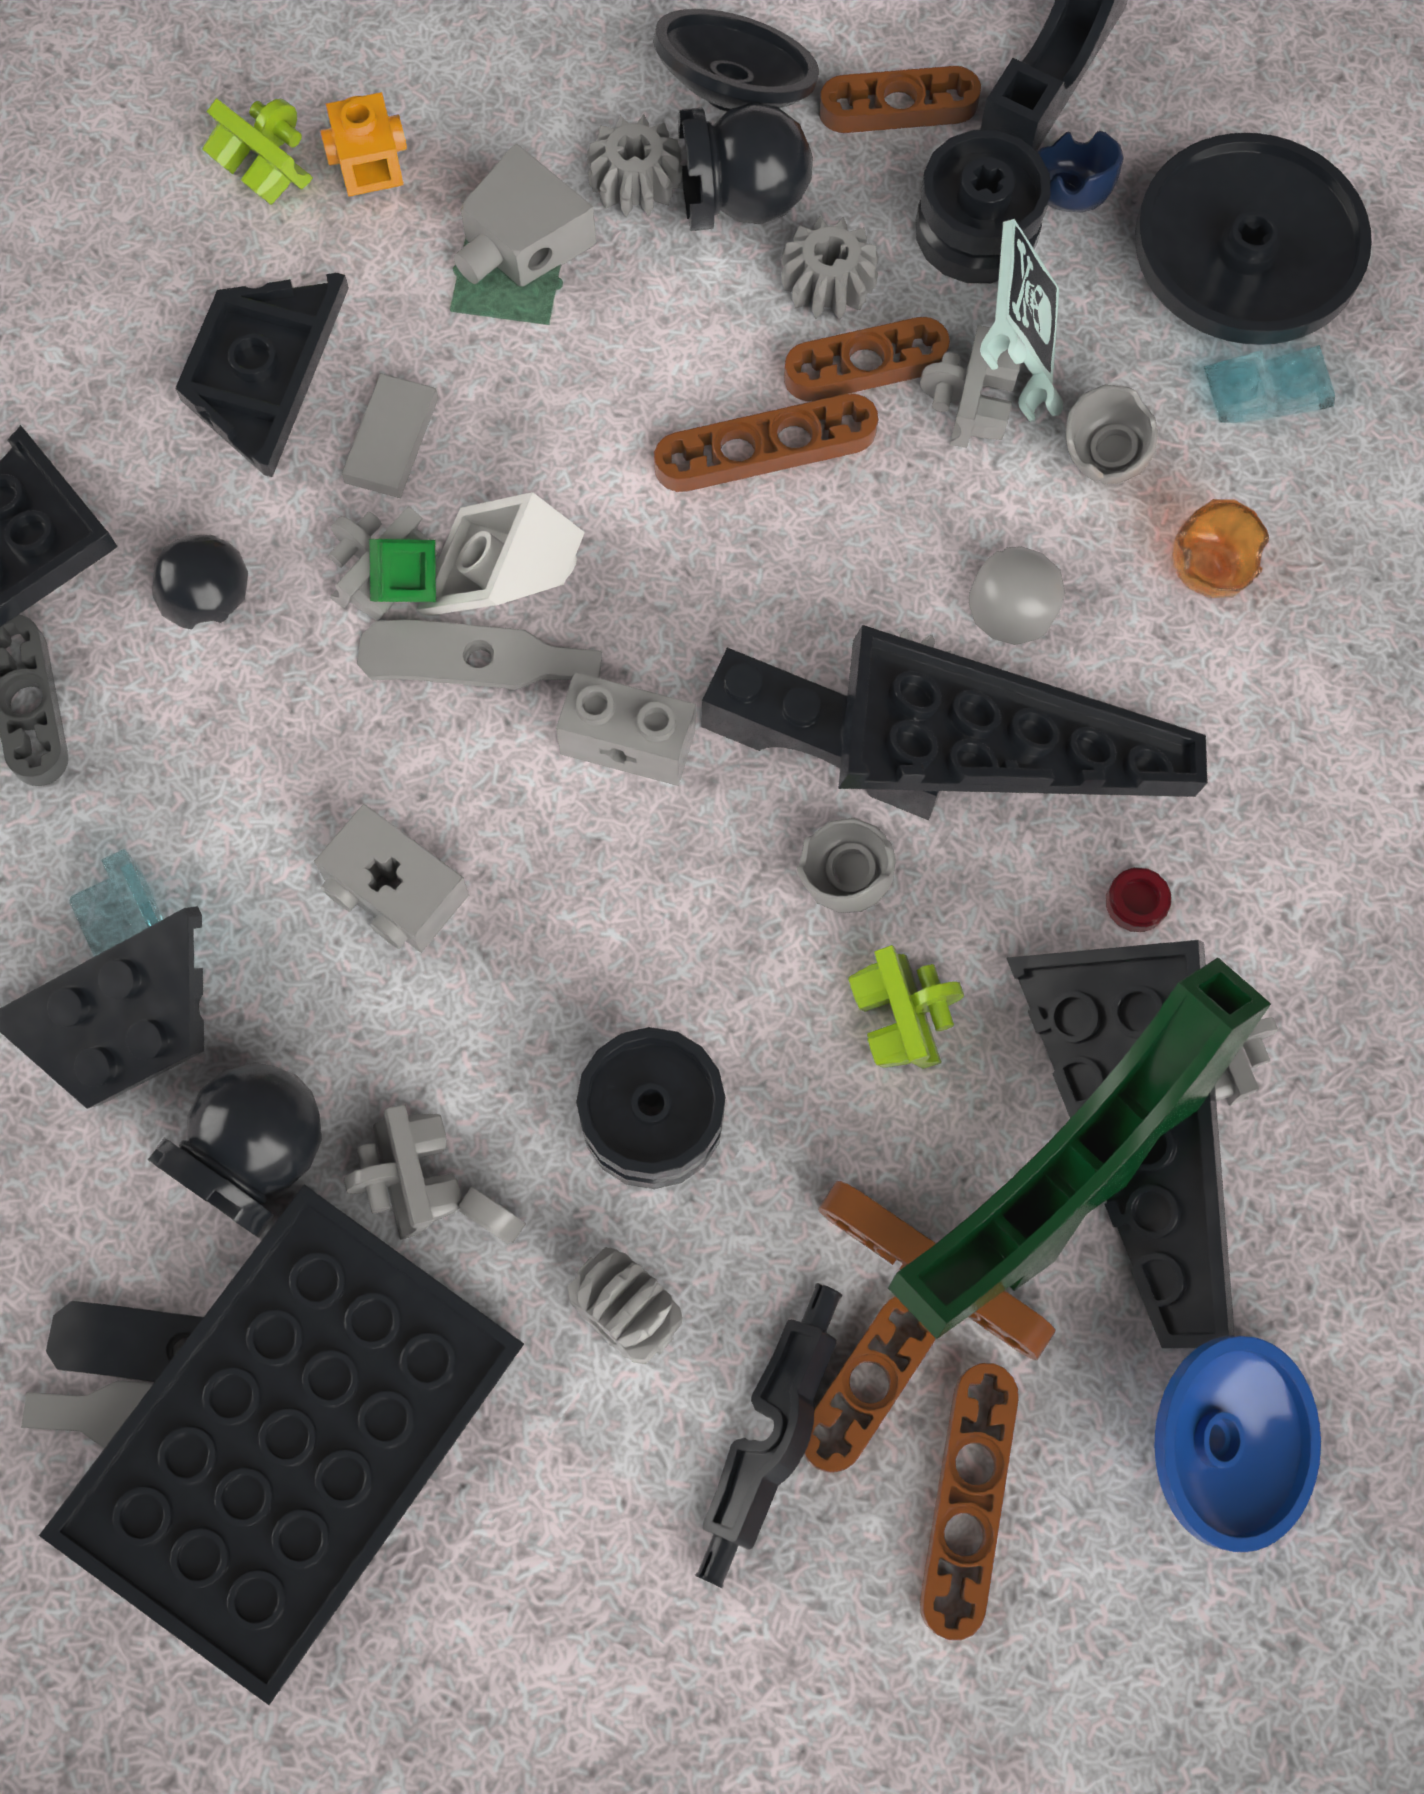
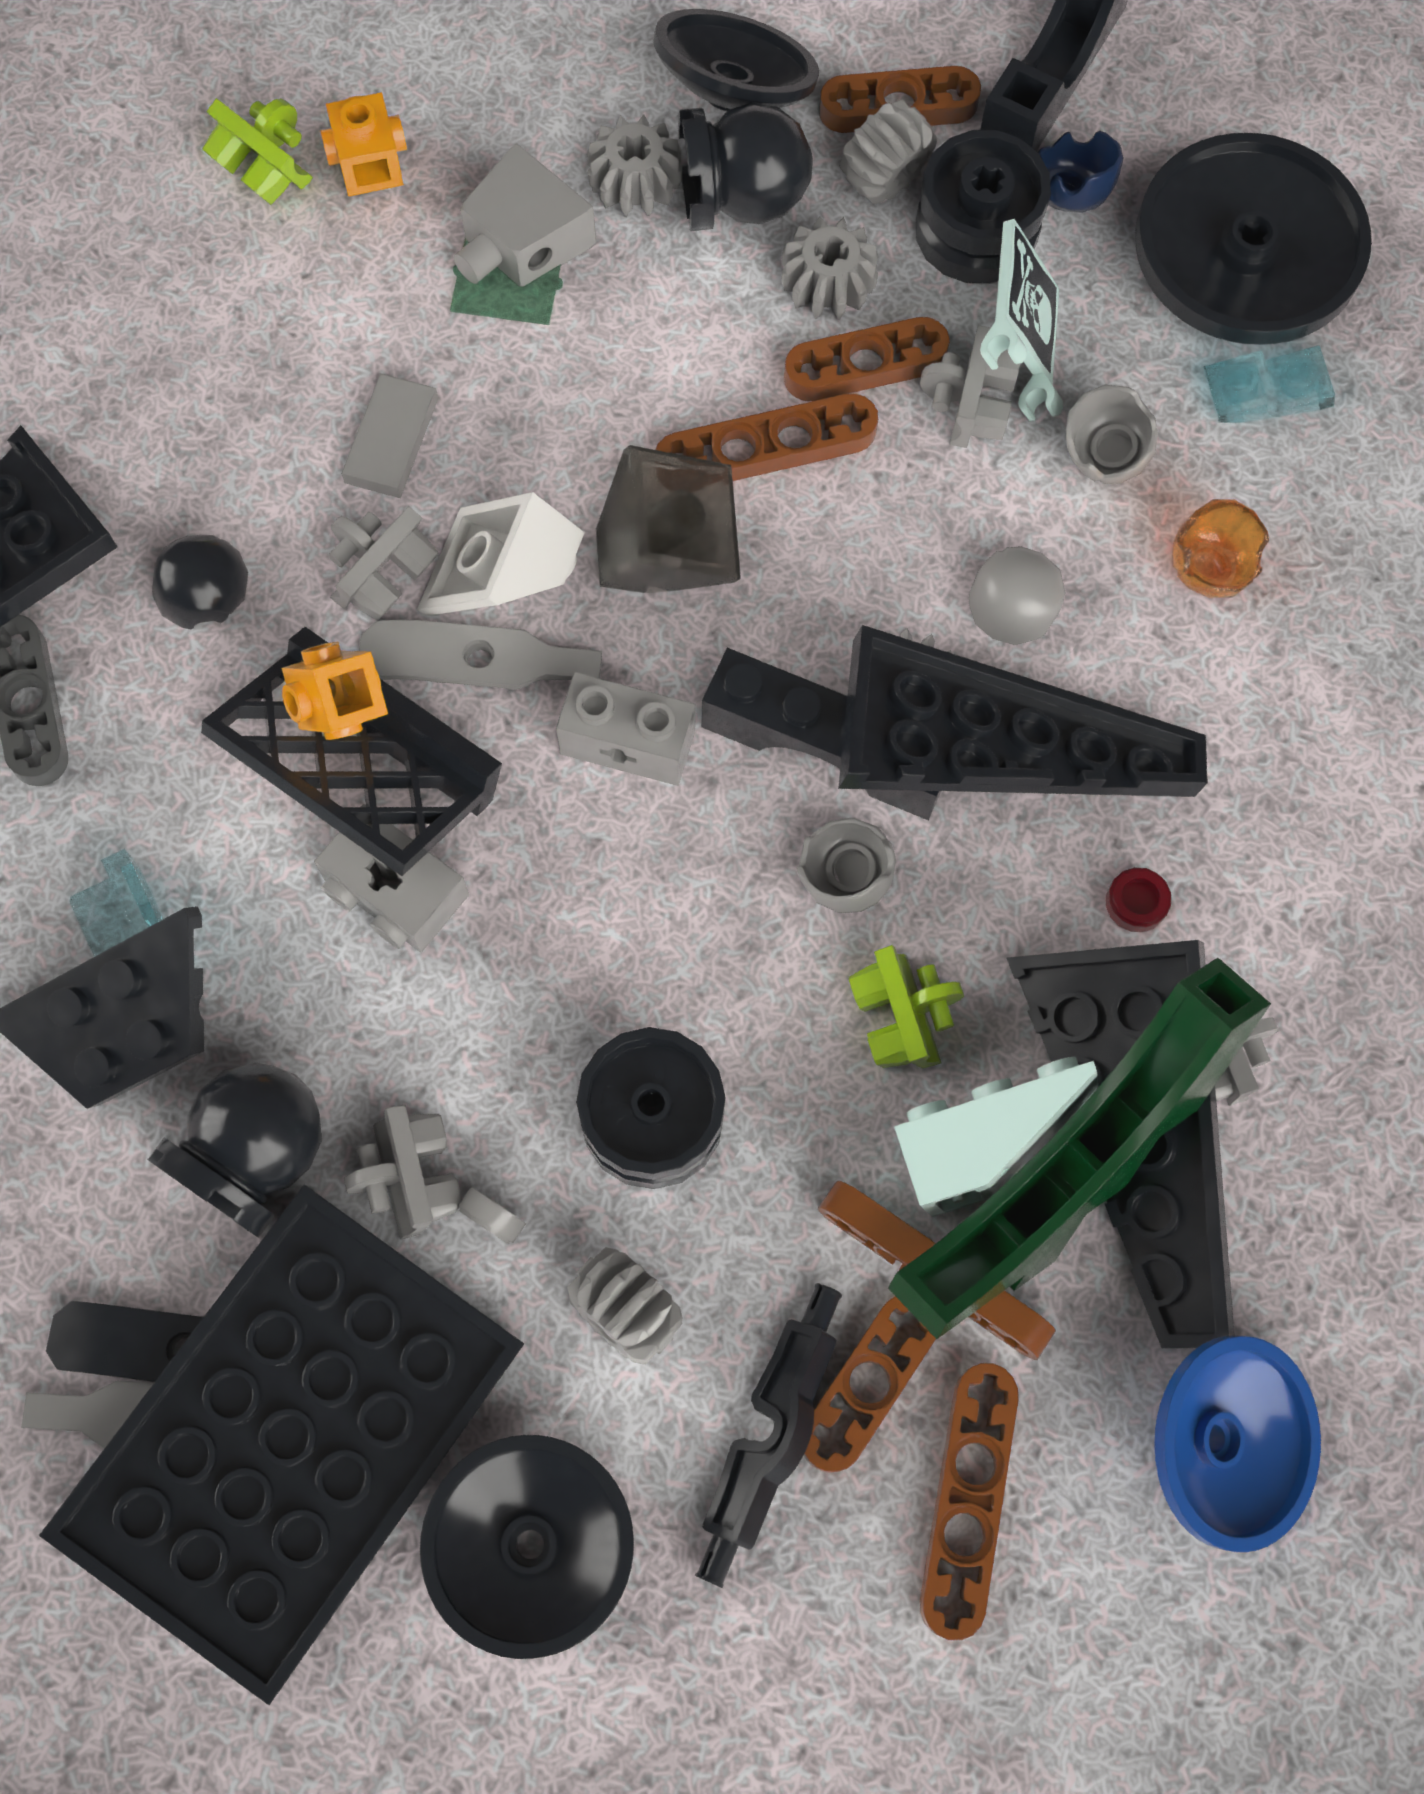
(259, 362): black wing -> none
(333, 691): none -> light orange brick
(402, 570): green tile -> none
(426, 746): none -> black fence
(473, 1555): none -> black dish
(667, 524): none -> clear smoke slope
(888, 151): none -> light grey gear
(978, 1146): none -> light aqua slope

